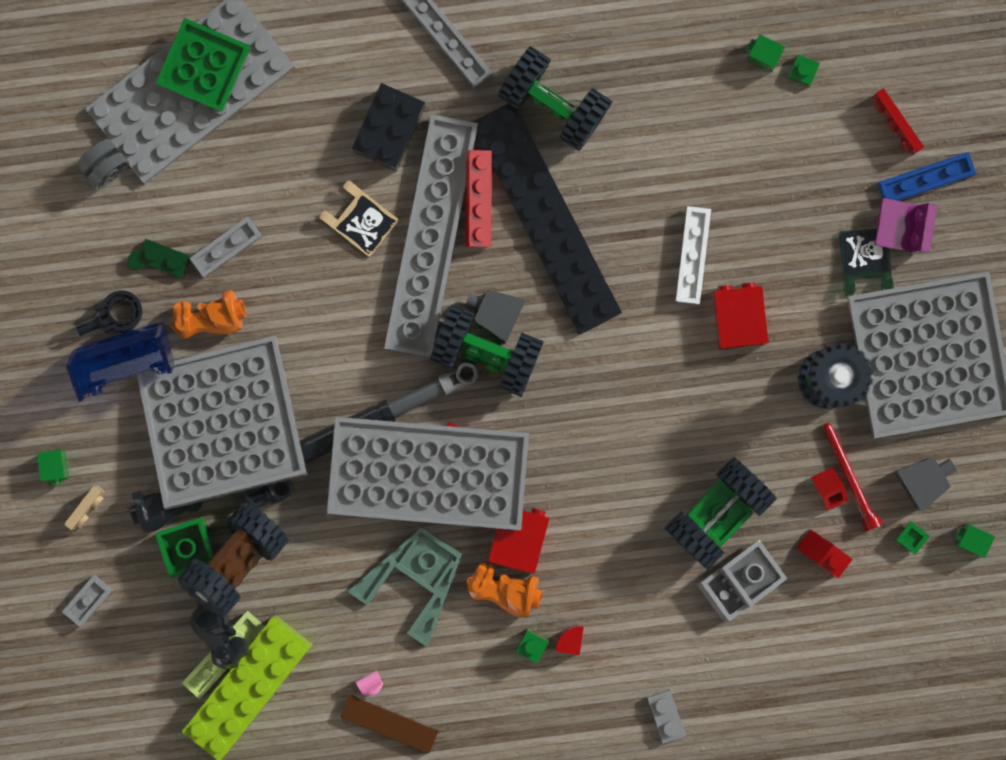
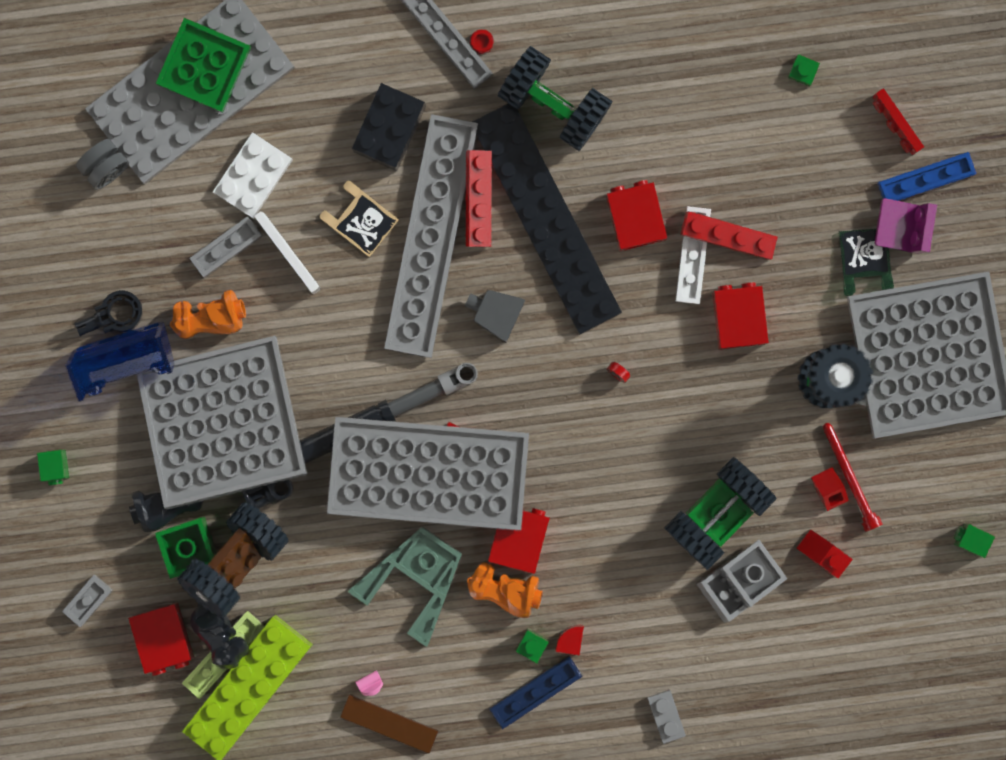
(91, 501): tan plate -> none
(159, 258): dark green hinge -> none
(161, 639): none -> red brick
(253, 175): none -> white plate
(287, 252): none -> white tile
(455, 338): black plate -> none
(481, 41): none -> red tile
(535, 692): none -> dark blue tile
(618, 372): none -> red tile
(636, 215): none -> red brick
(728, 235): none -> red plate
(764, 52): green brick -> none
(912, 537): green plate -> none
(925, 481): dark grey torso -> none

